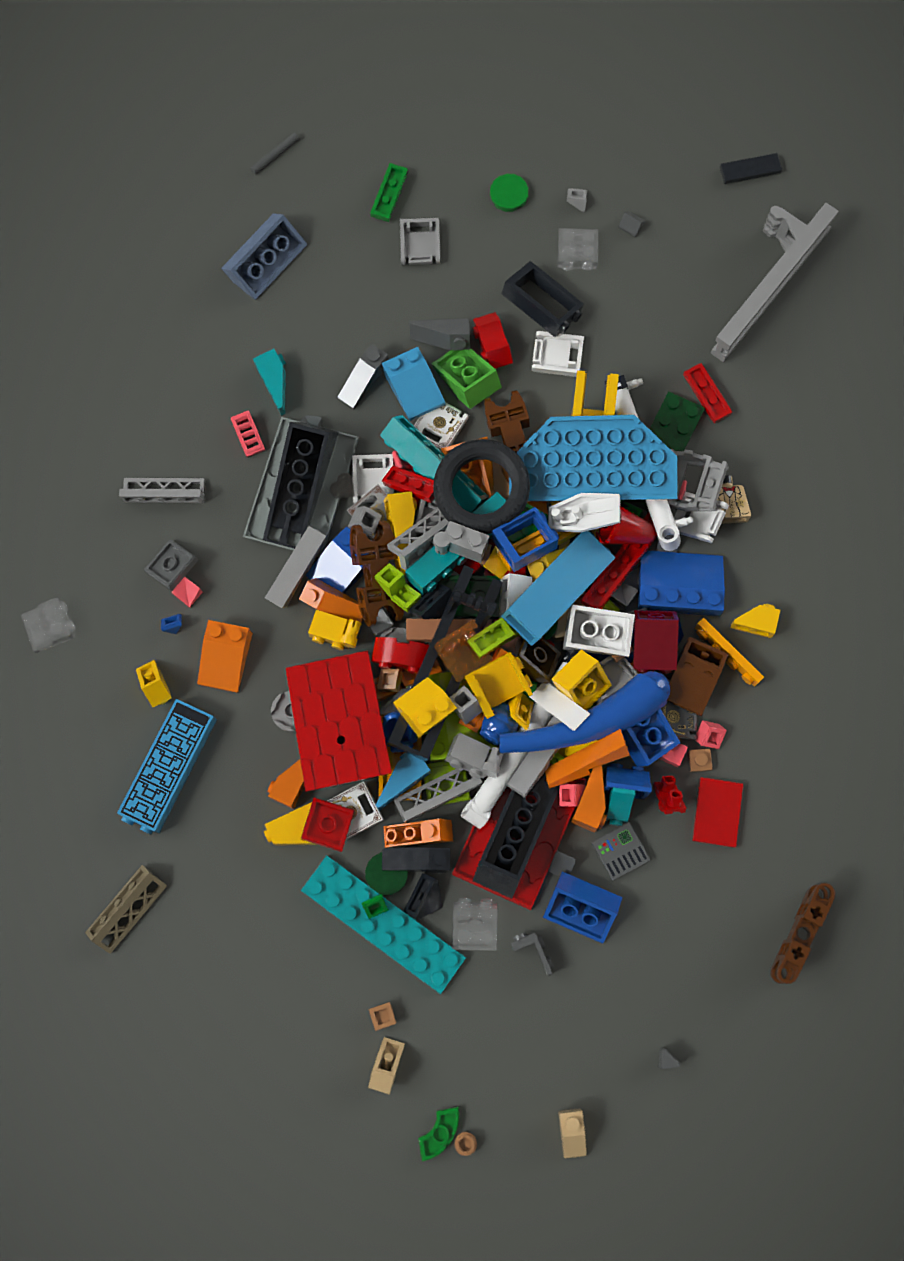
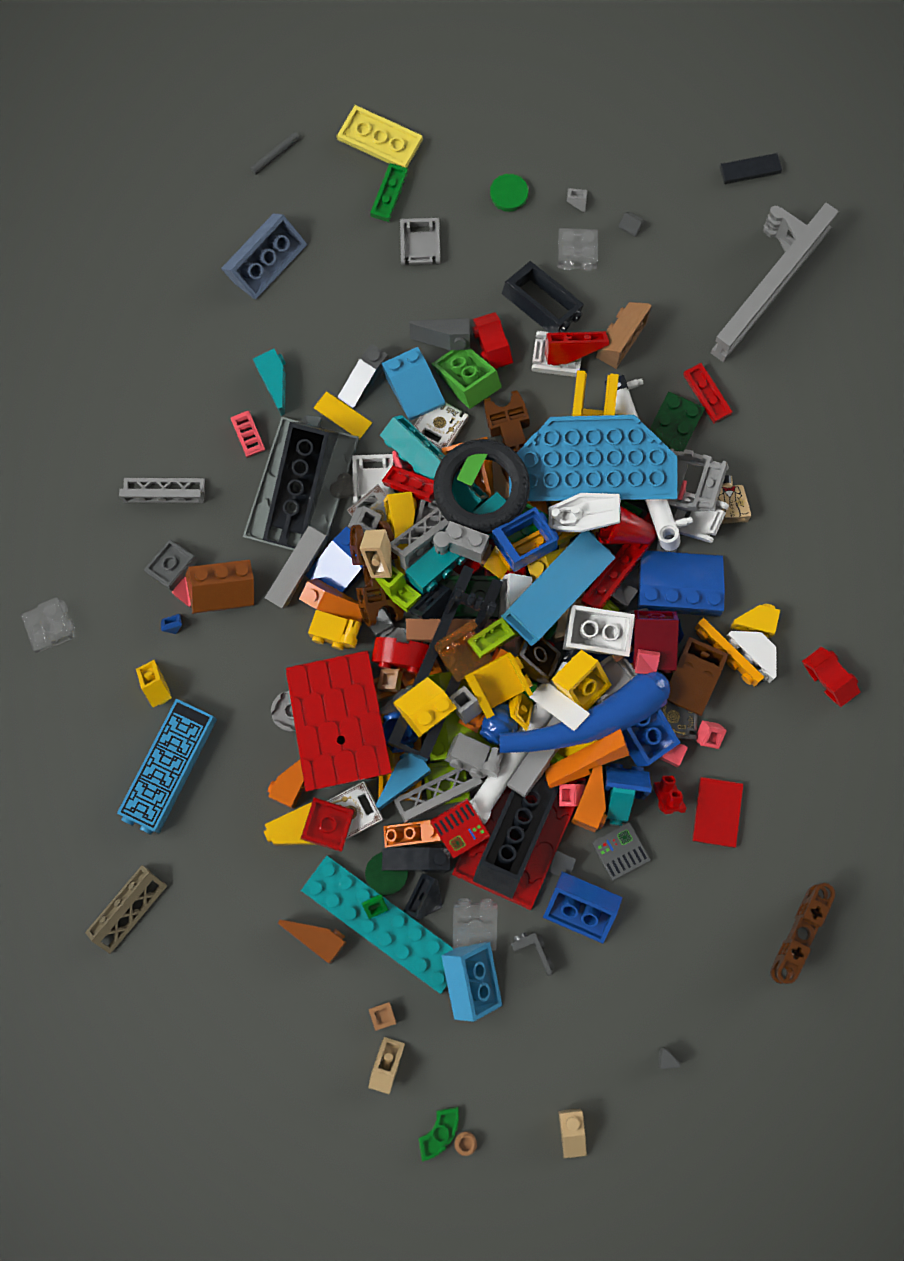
(220, 586): none -> dark orange slope
(223, 656): orange slope -> none
(320, 940): none -> dark orange slope
(342, 415): none -> yellow sticker
(377, 553): none -> tan slope
(379, 137): none -> light yellow plate
(460, 828): none -> red tile
(471, 468): none -> bright green sticker
(472, 981): none -> dark azure slope
(570, 346): none -> red slope
(624, 333): none -> medium nougat slope
(647, 661): none -> coral slope
(700, 760): medium nougat plate -> none
(757, 650): none -> white slope
(824, 666): none -> red brick

